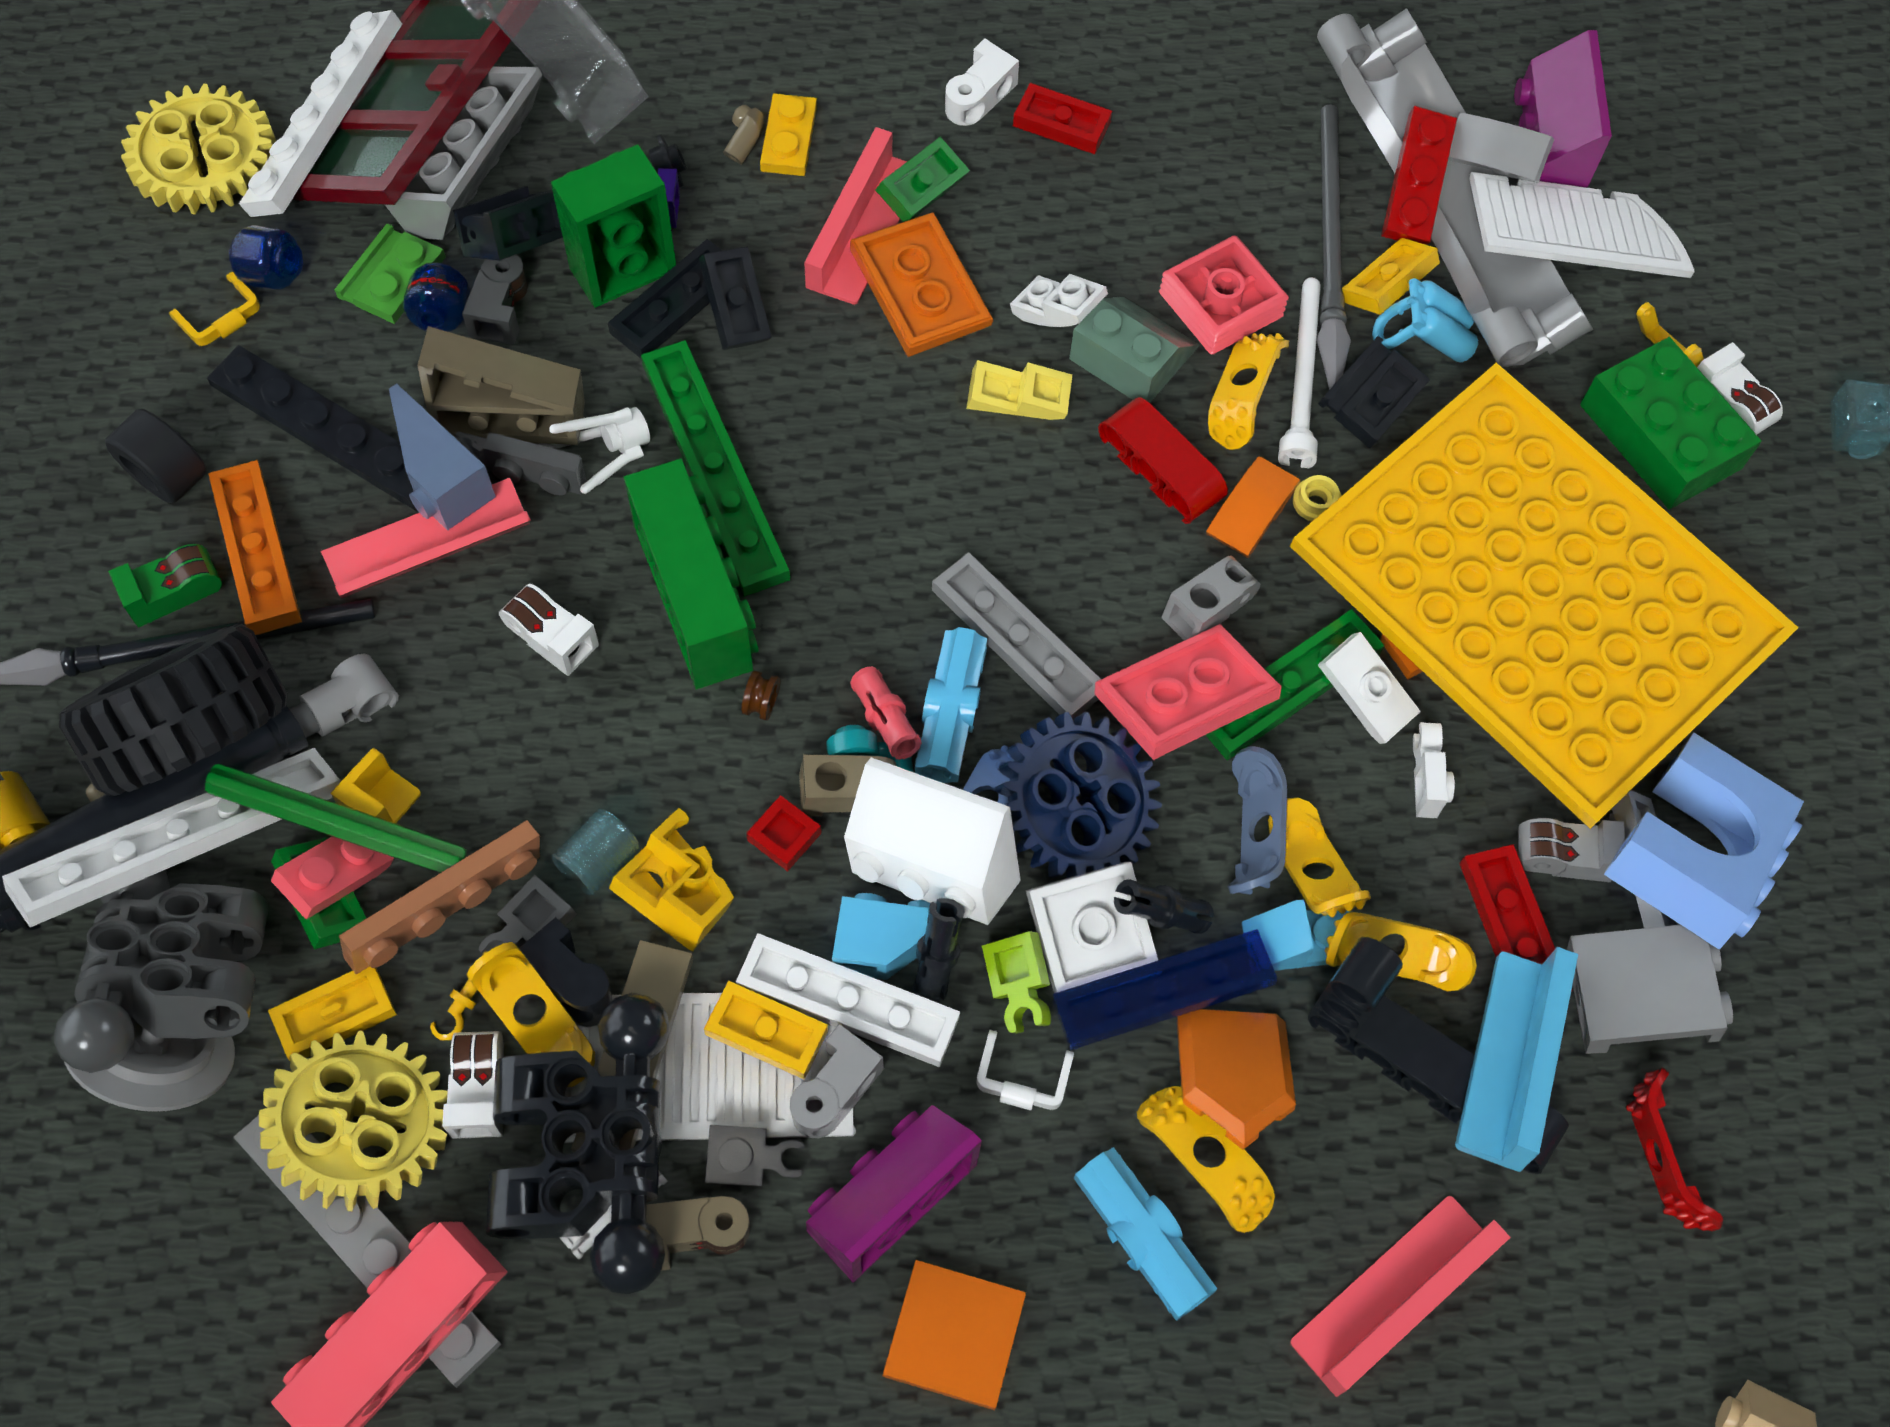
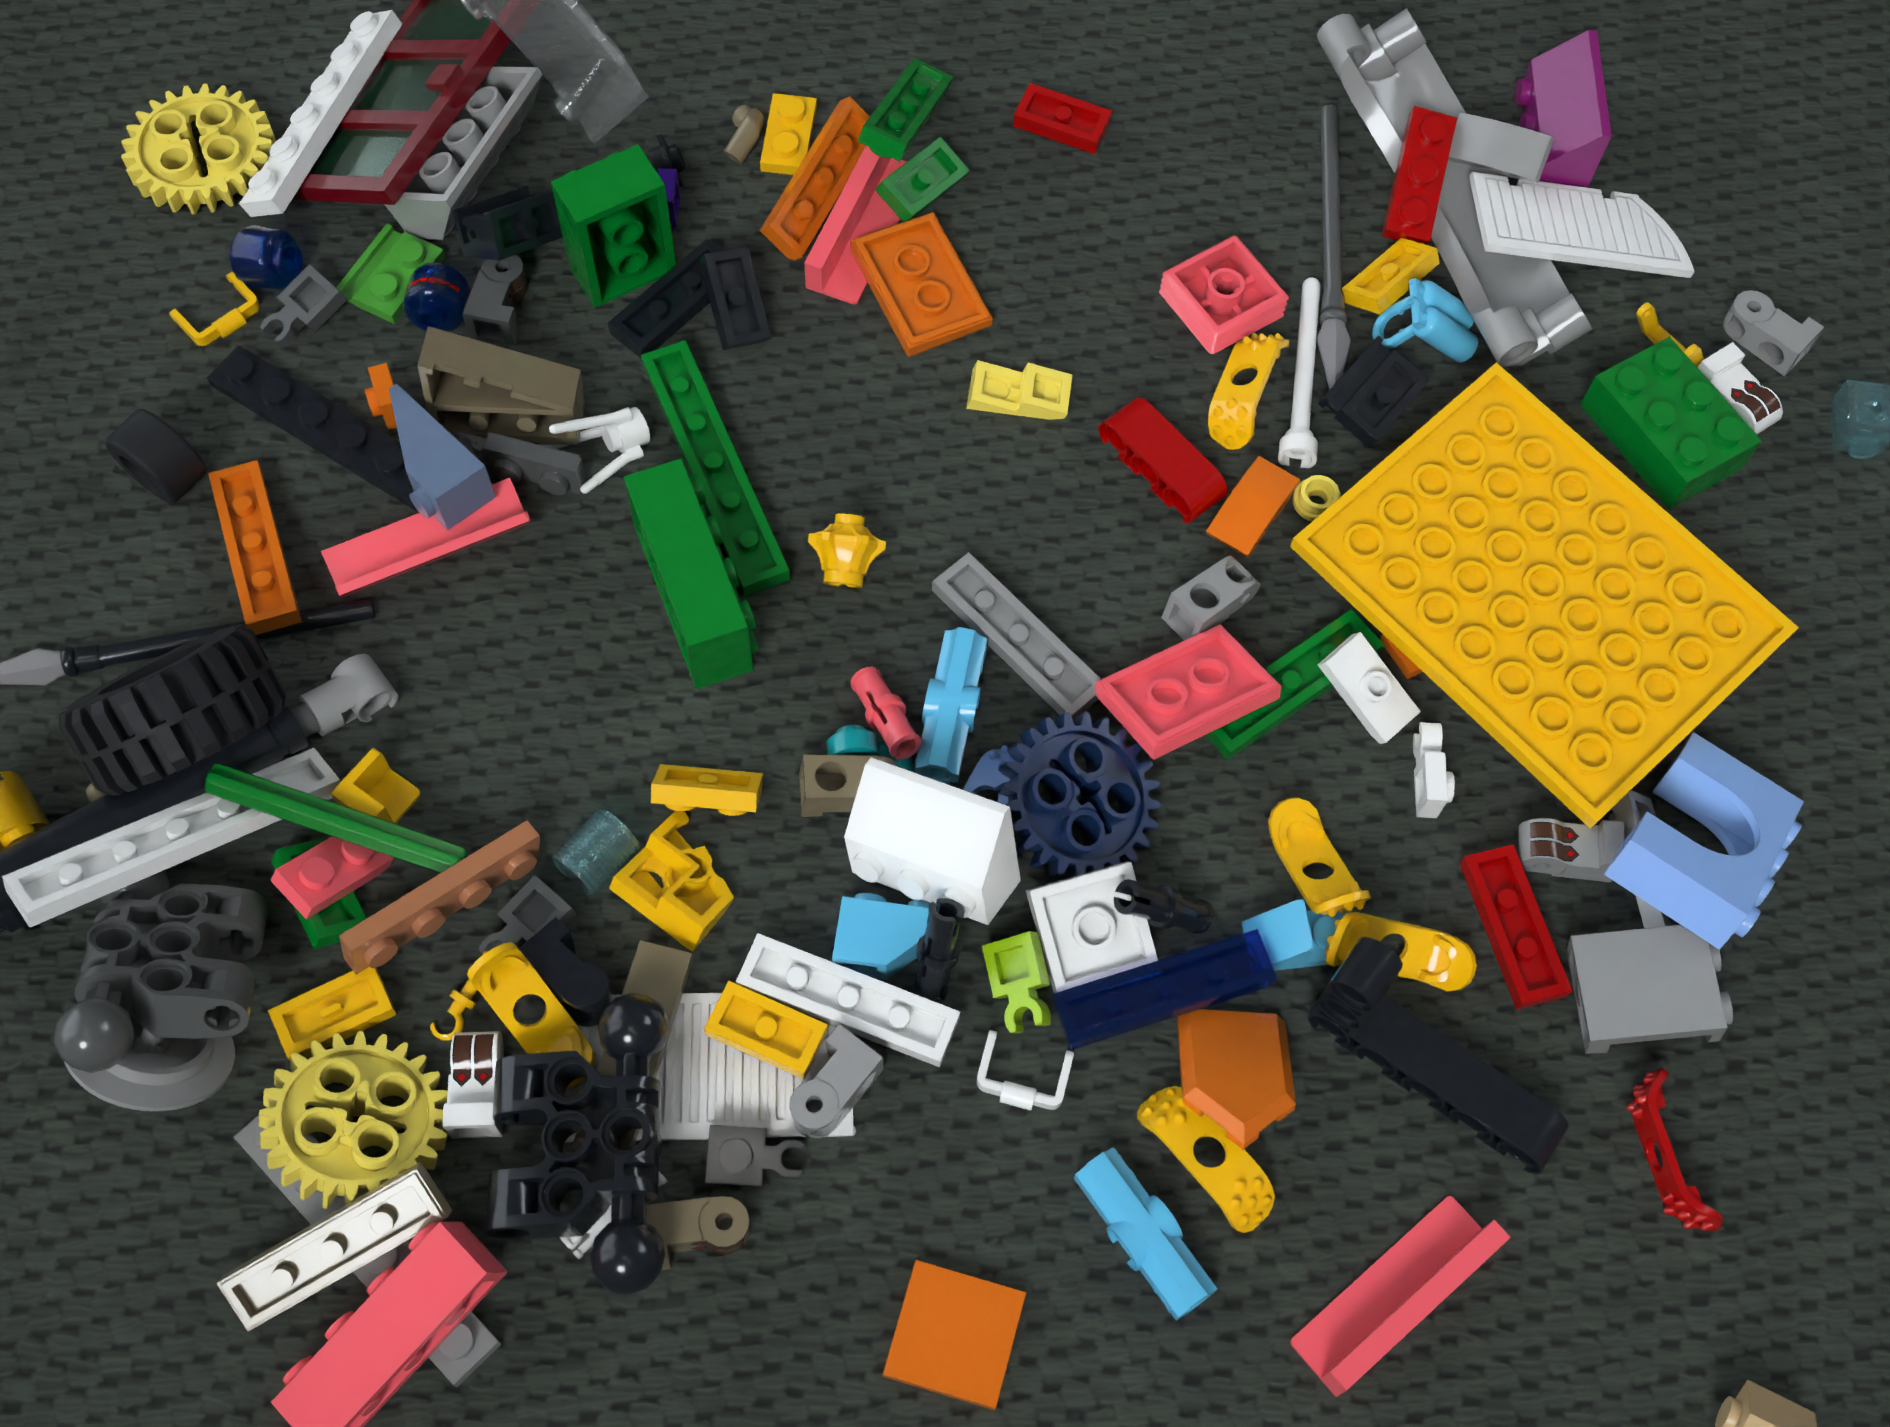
(166, 583): green leg -> none
(307, 301): none -> dark grey plate
(334, 1246): none -> tile
(379, 396): none -> orange plate
(550, 628): white leg -> none
(692, 787): none -> yellow plate
(760, 695): reddish brown bush -> none
(784, 833): red plate -> none
(817, 181): none -> orange plate
(846, 550): none -> yellow rock
(892, 1189): magenta slope -> none
(905, 110): none -> green plate
(982, 86): white leg -> none
(1057, 303): white slope -> none
(1129, 348): sand green slope -> none
(1263, 793): sand blue piece -> none
(1516, 1059): medium azure panel -> none
(1769, 331): none -> light grey leg

